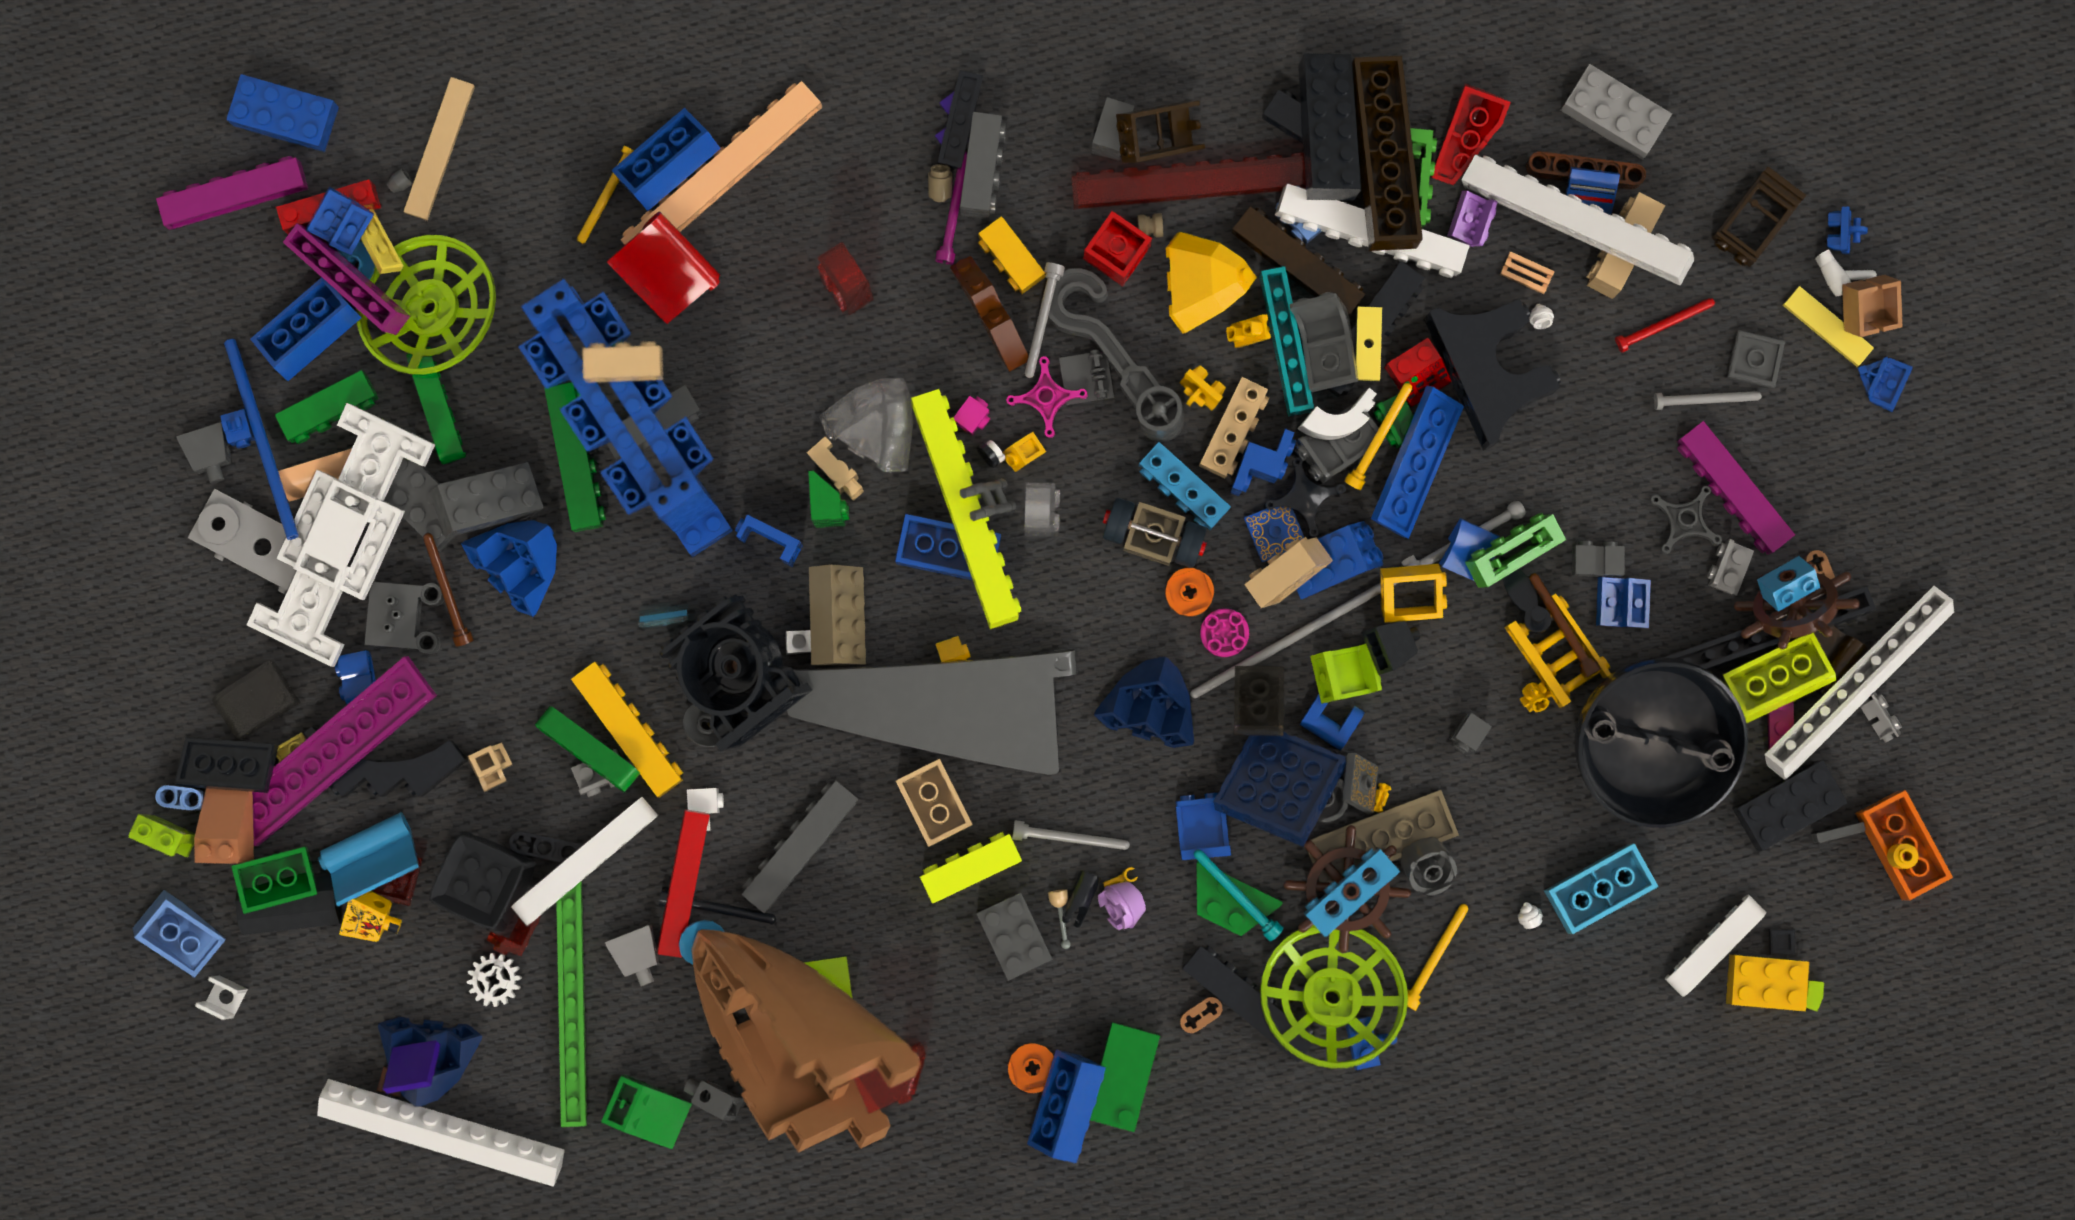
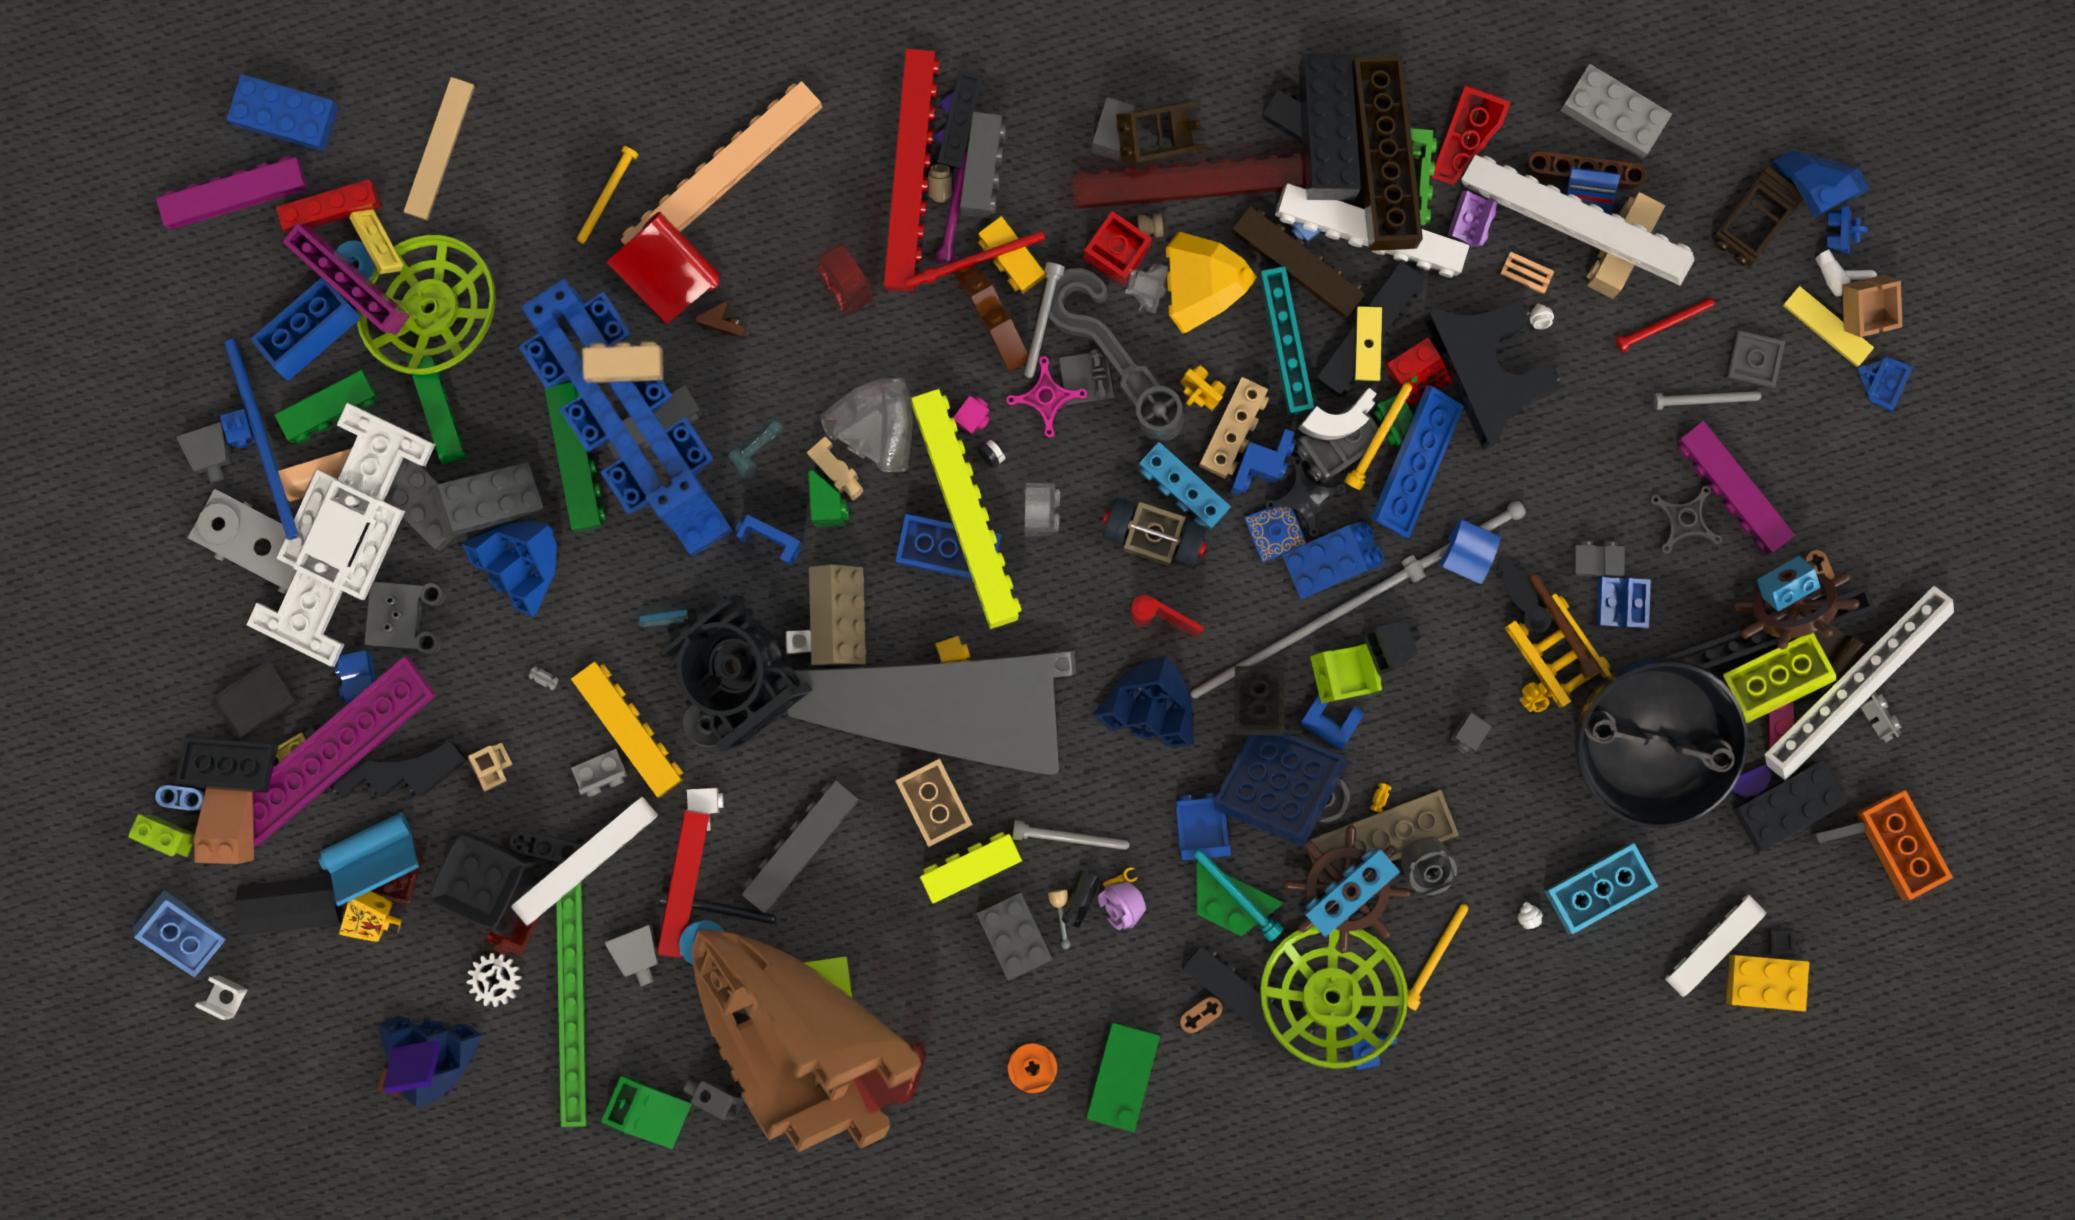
(274, 880): green slope -> none
(340, 221): blue slope -> none
(399, 181): dark grey hose -> none
(440, 1132): white brick -> none
(461, 633): reddish brown piece -> none
(543, 678): none -> light grey piece
(587, 749): green beam -> none
(666, 159): blue brick -> none
(715, 320): none -> reddish brown slope
(742, 459): none -> clear light blue brick
(910, 168): none -> red brick
(929, 275): none -> red bar
(991, 507): dark grey piece -> none
(1023, 452): yellow bracket -> none
(1066, 1106): blue brick -> none
(1146, 607): none -> red door
(1148, 287): none -> clear brick
(1195, 579): orange plate -> none
(1224, 632): dark pink tile -> none
(1249, 331): yellow hips -> none
(1288, 571): tan brick -> none
(1326, 341): dark grey bracket -> none
(1360, 783): dark grey plate -> none
(1407, 574): yellow window -> none
(1547, 535): bright green brick -> none
(1730, 567): light grey bracket -> none
(1753, 781): none -> dark purple tile
(1814, 995): lime piece -> none
(1820, 180): none -> blue brick
(1895, 856): yellow brick -> none

